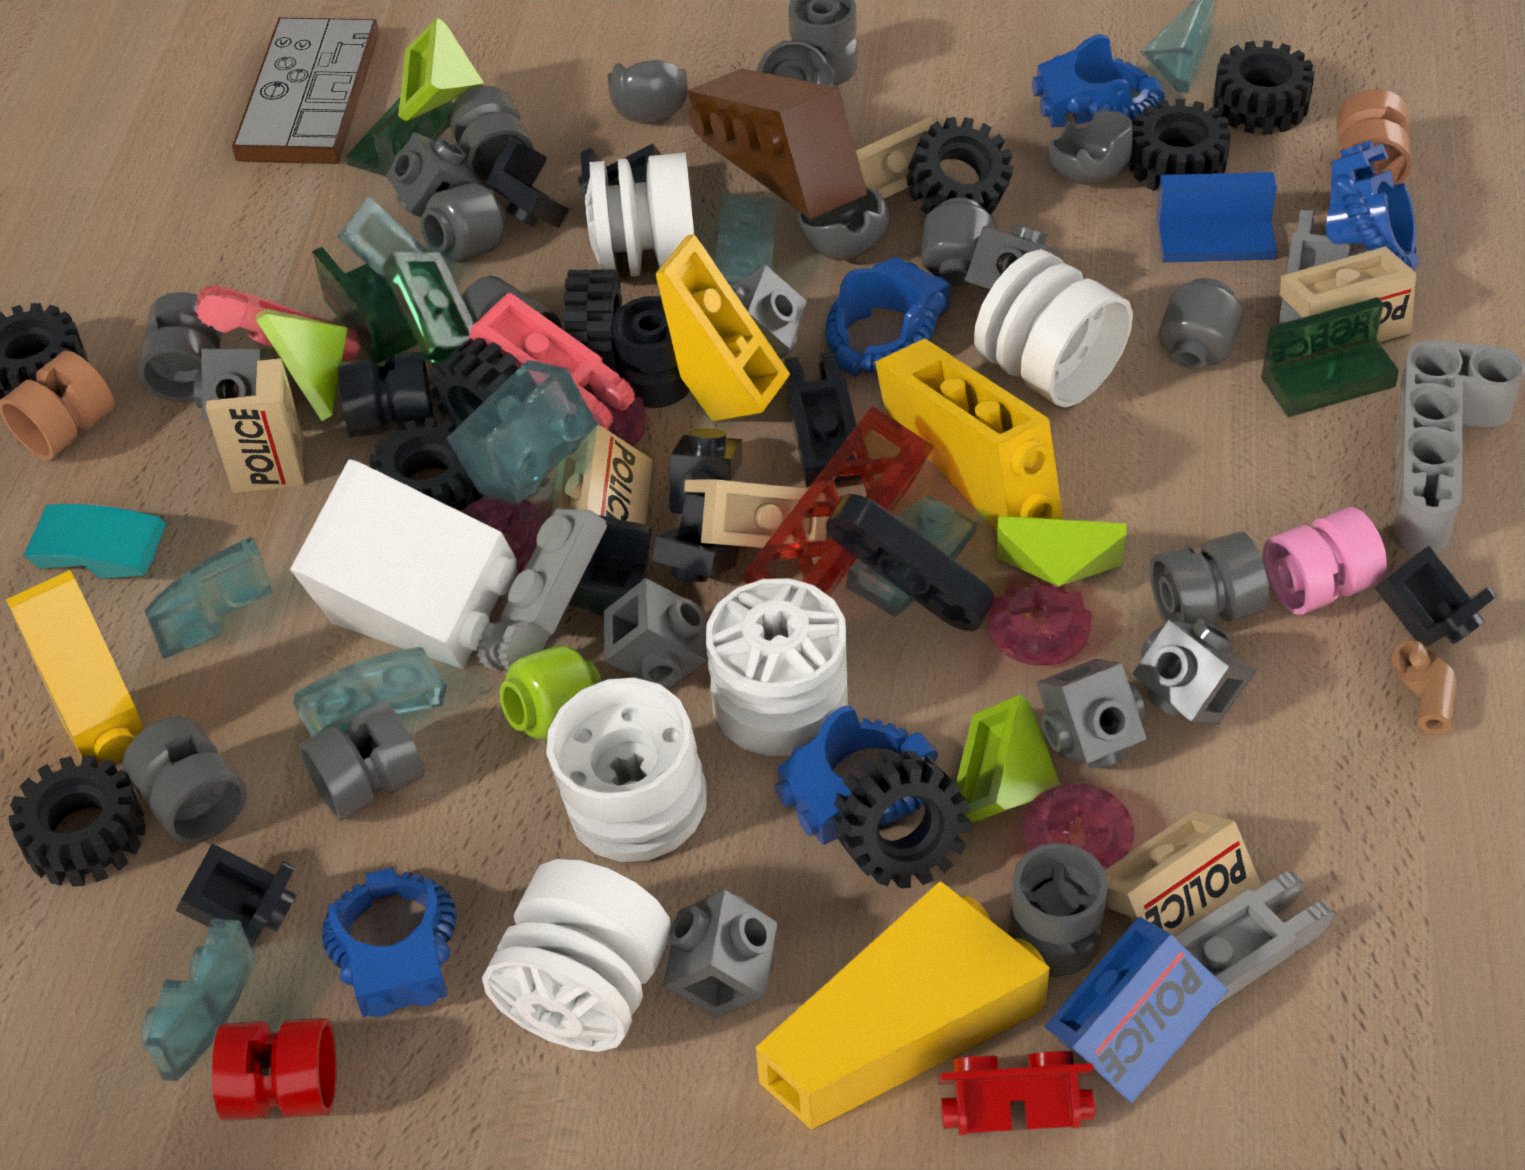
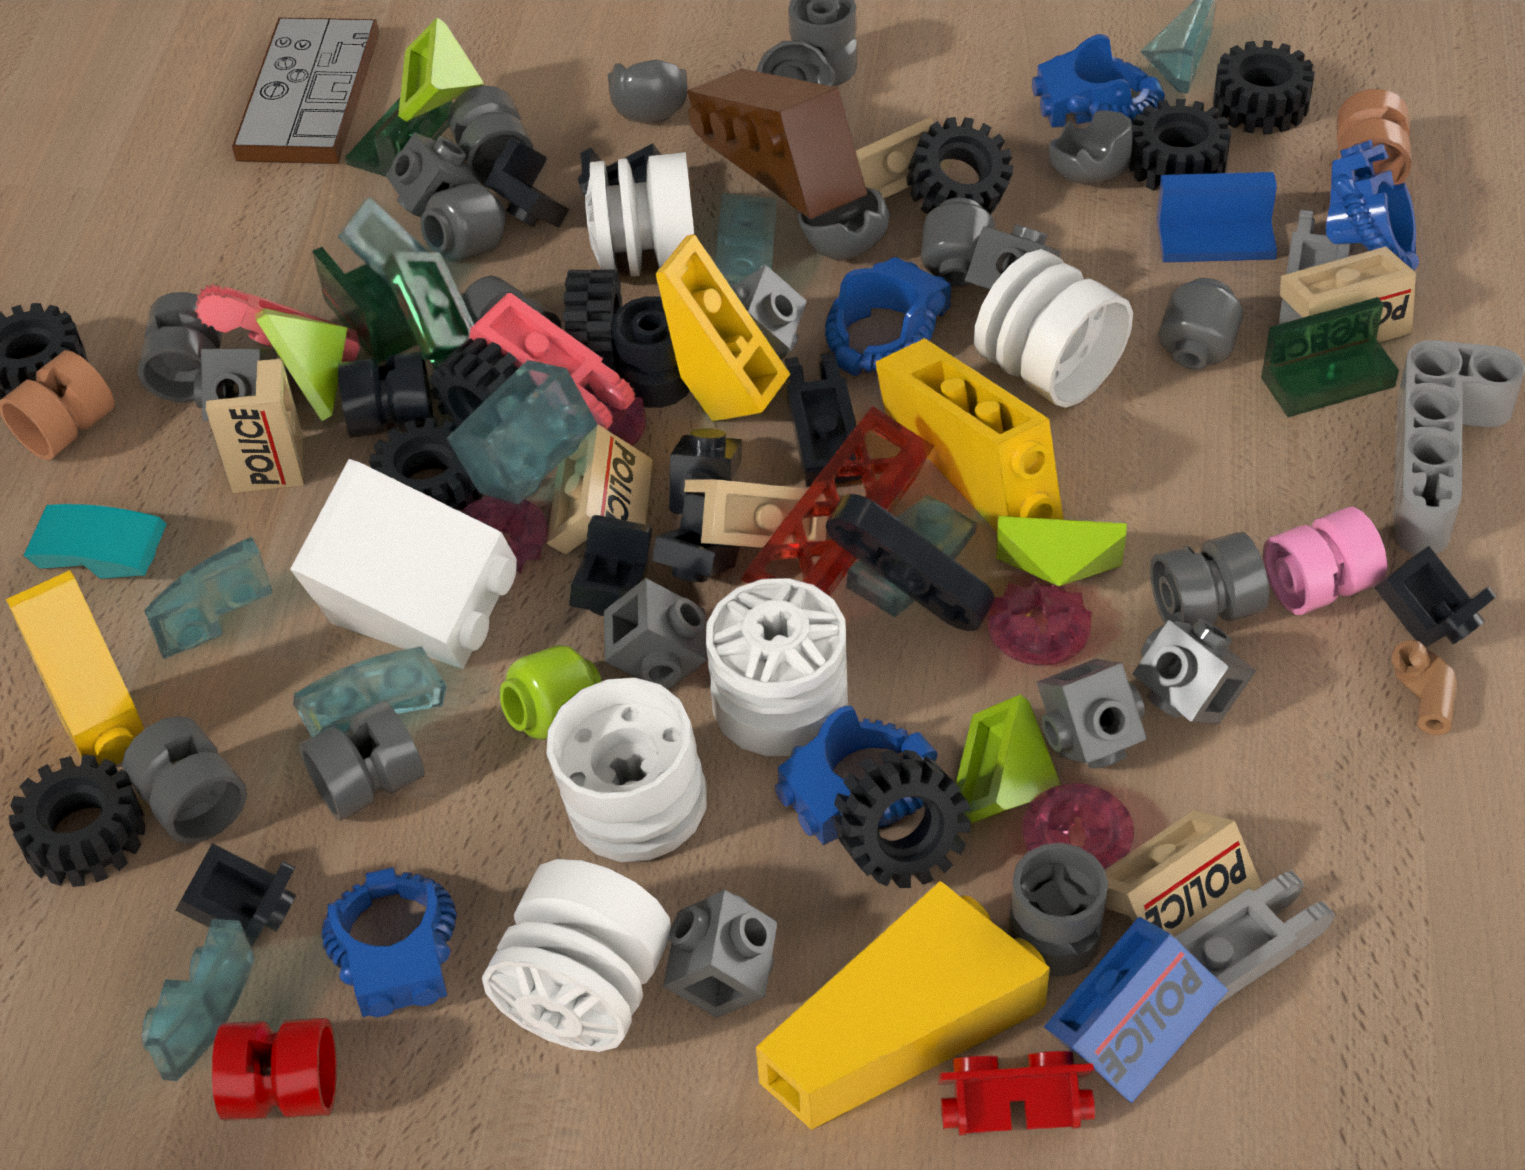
(543, 588): light grey hinge -> none

